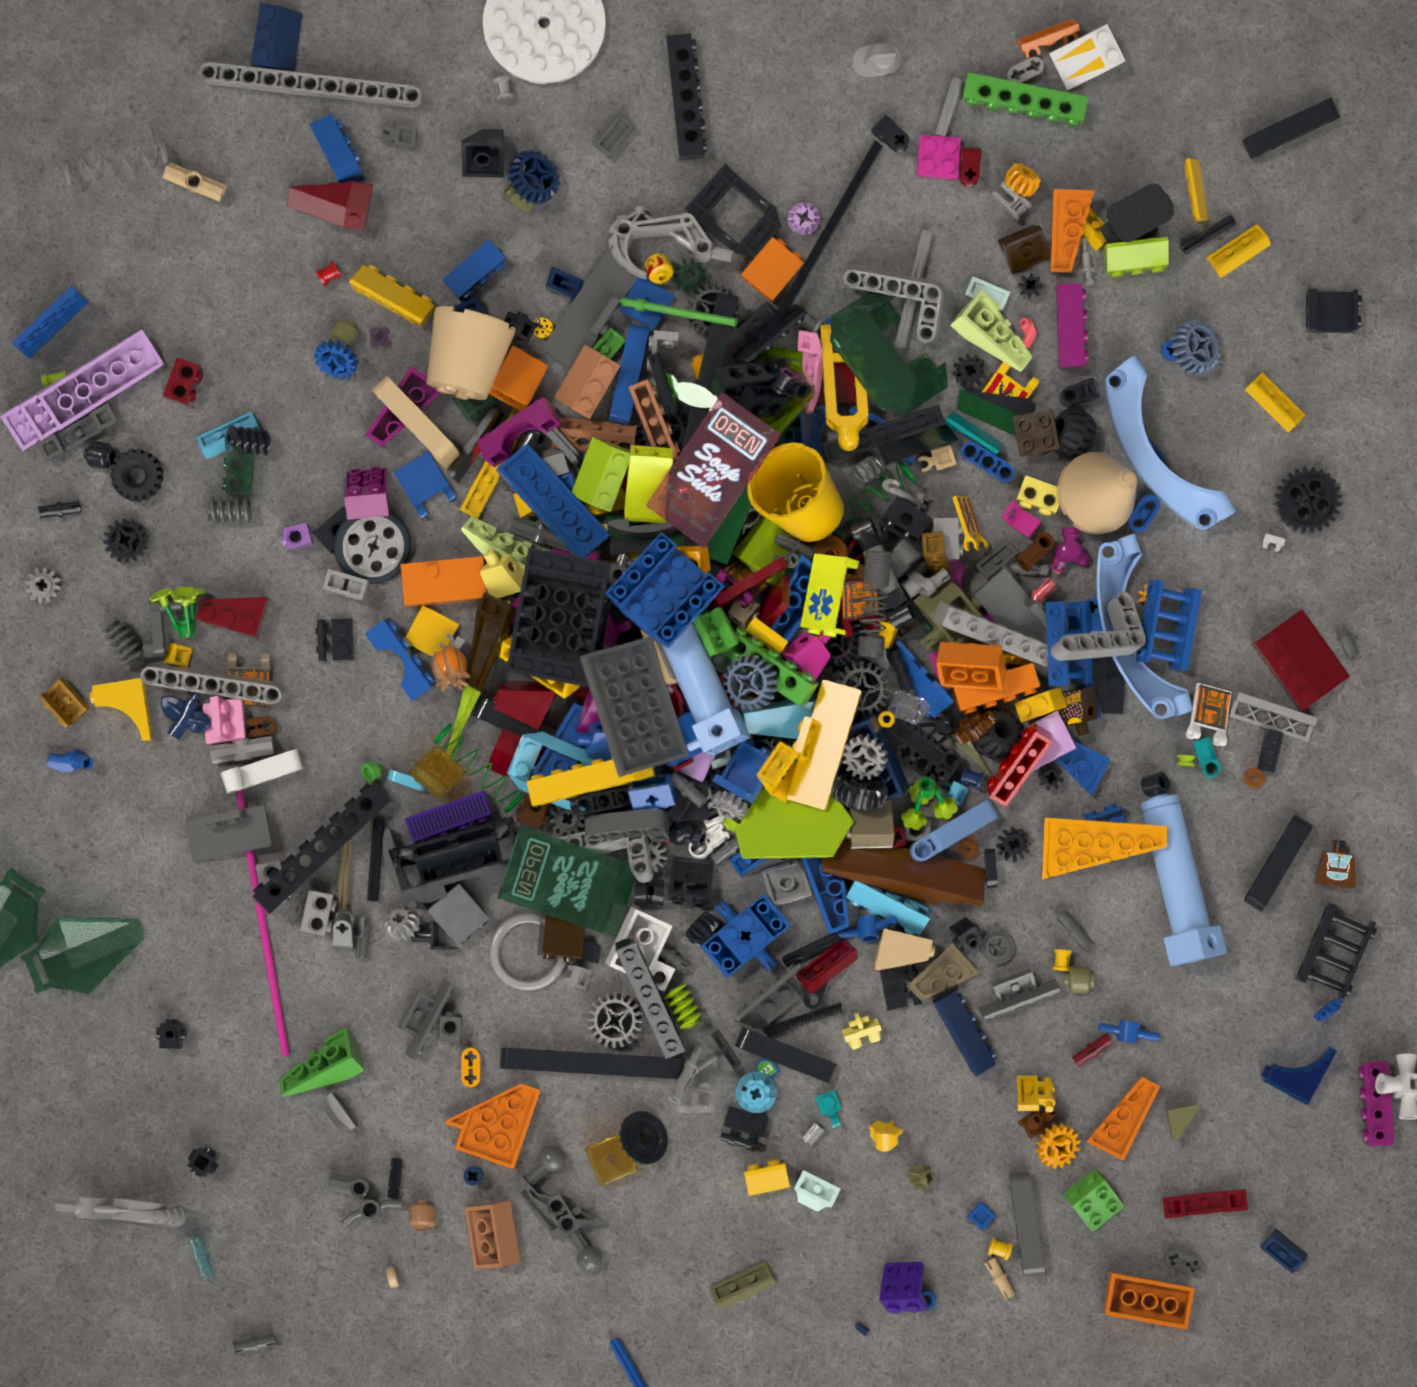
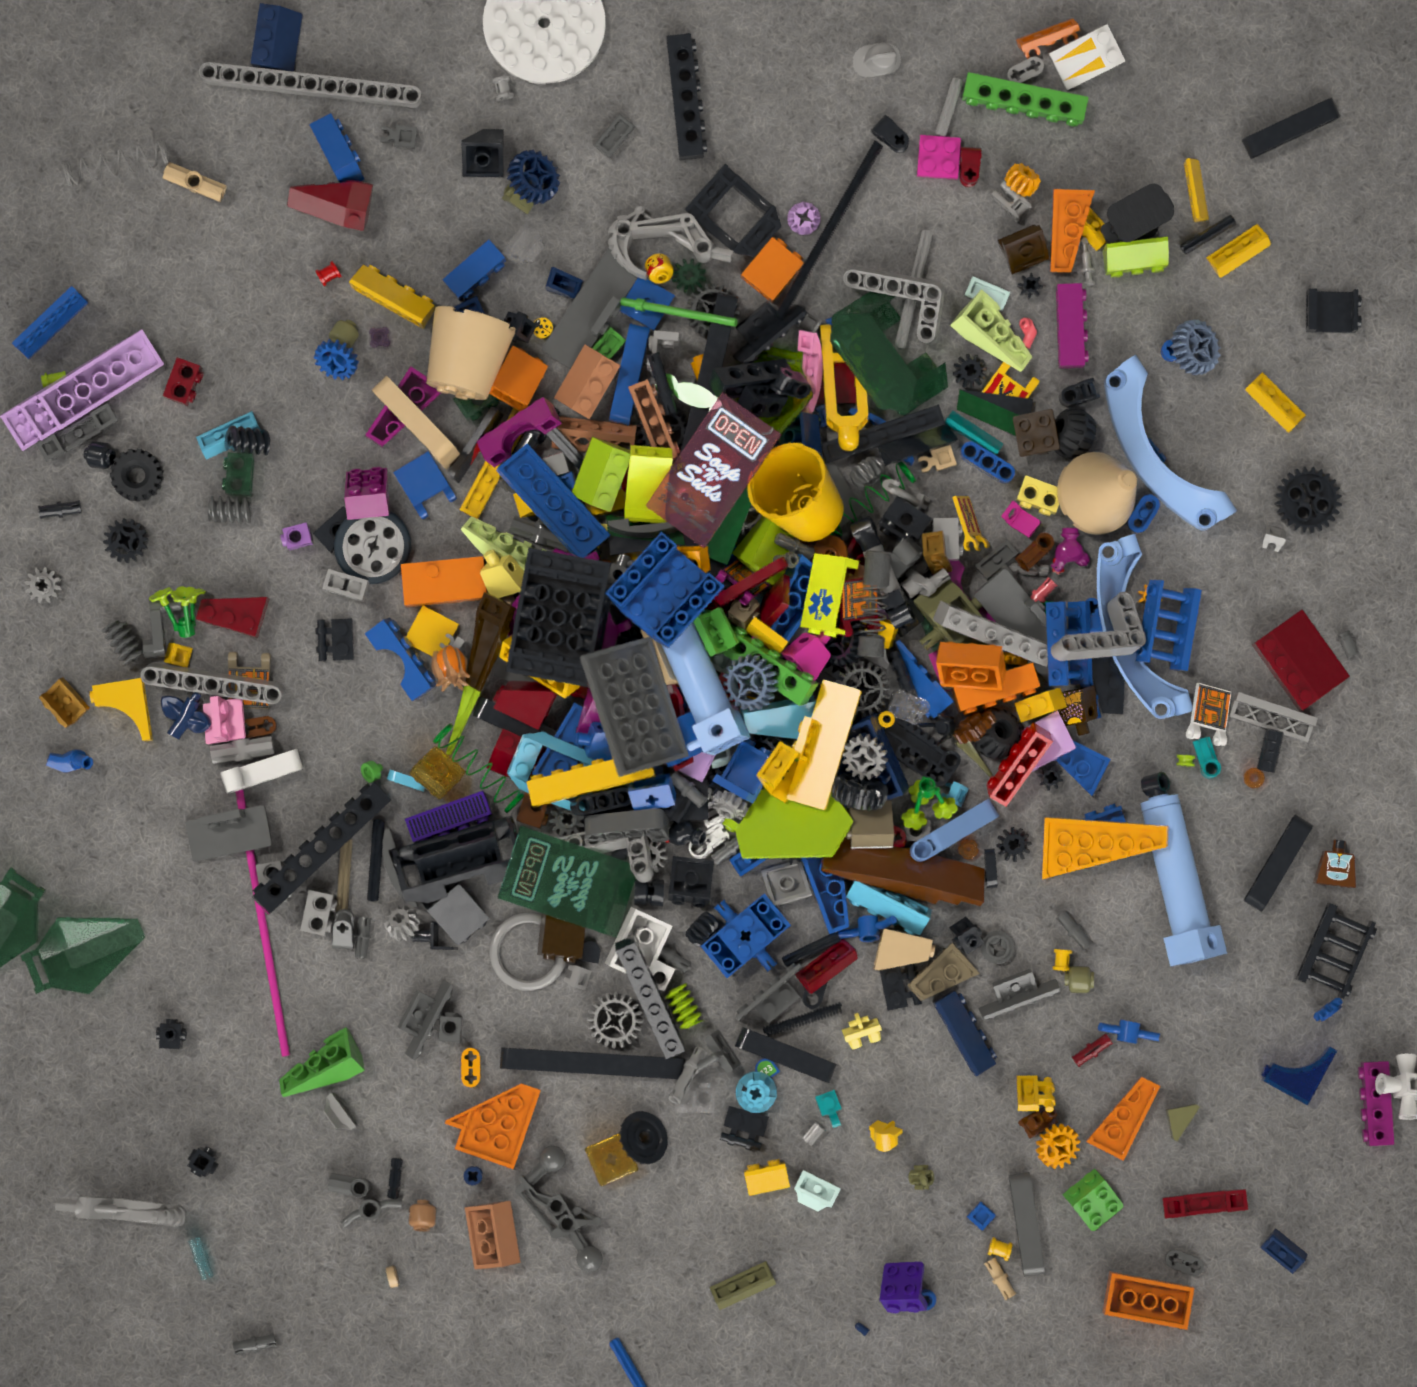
(971, 778): dark blue bush -> none

